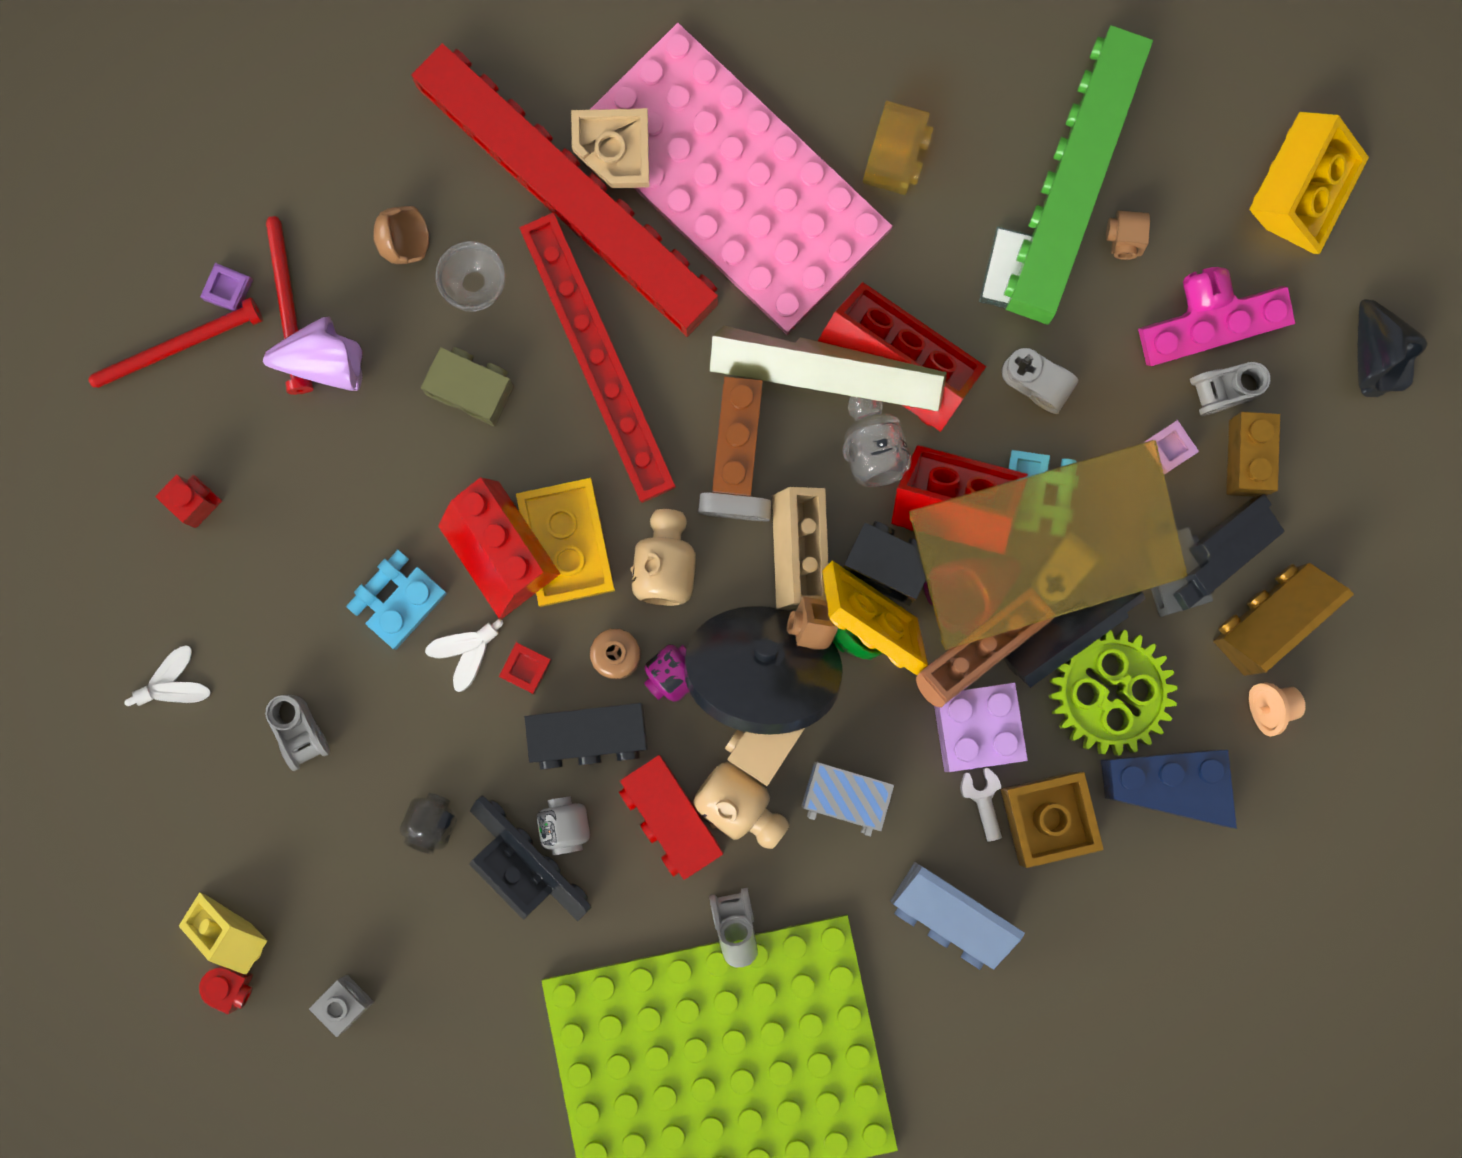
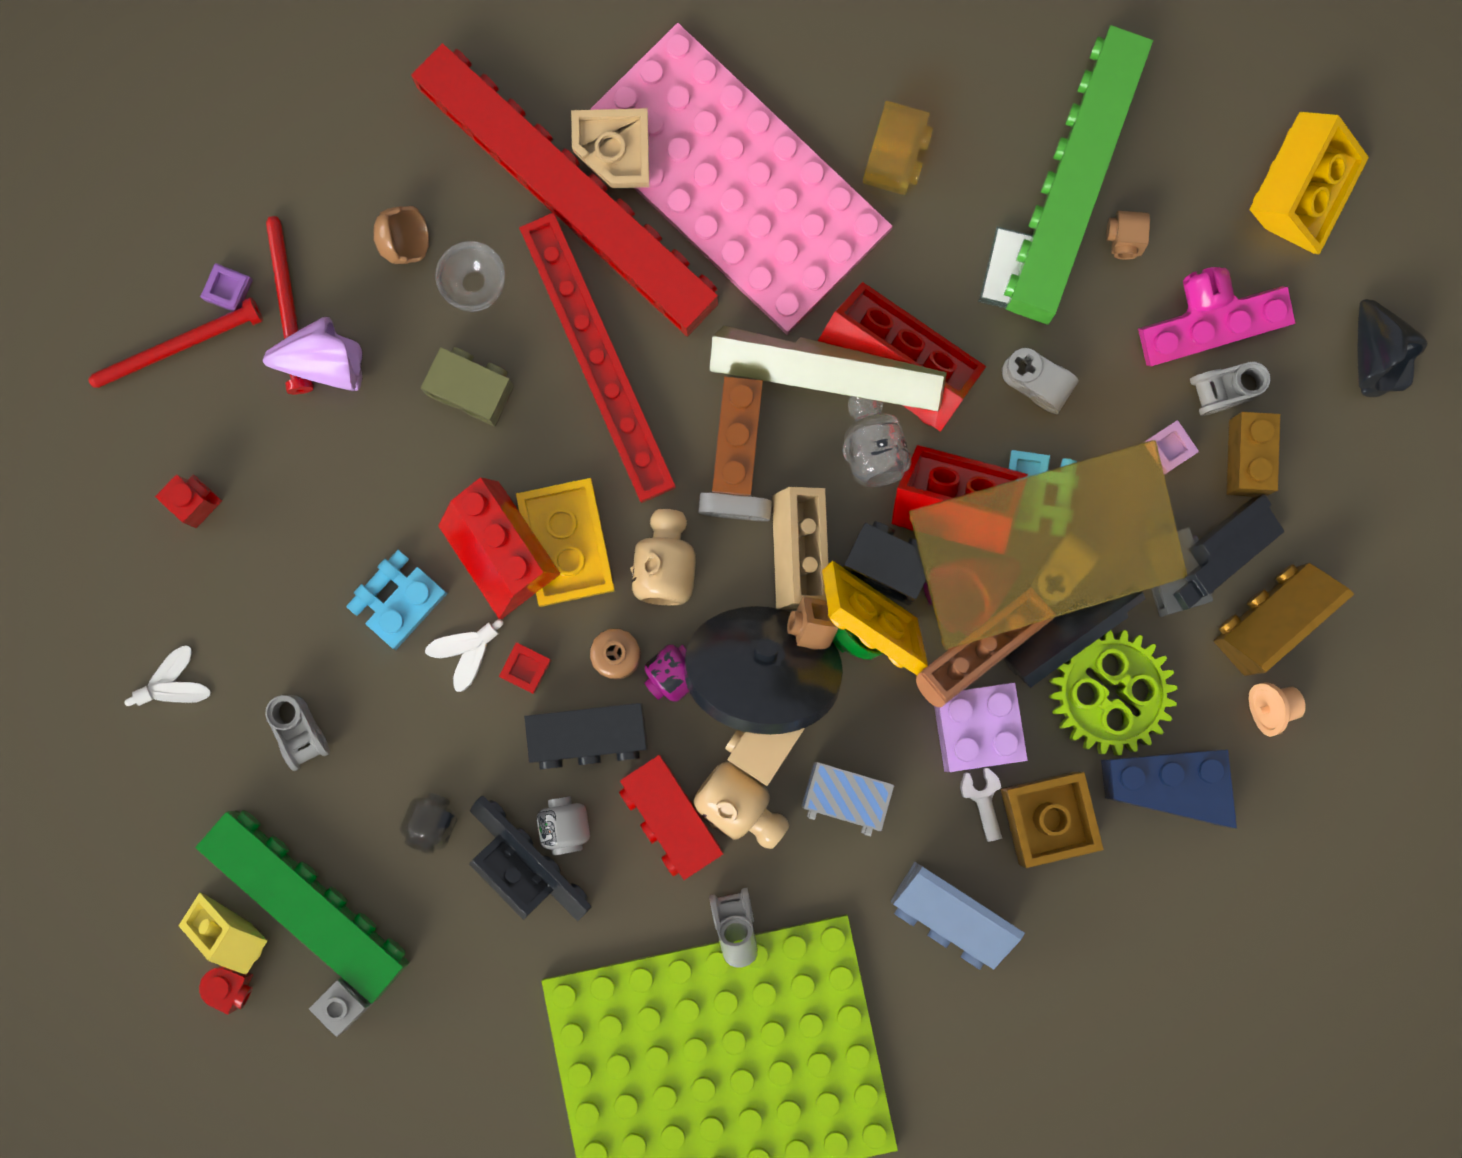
(303, 904): none -> green brick

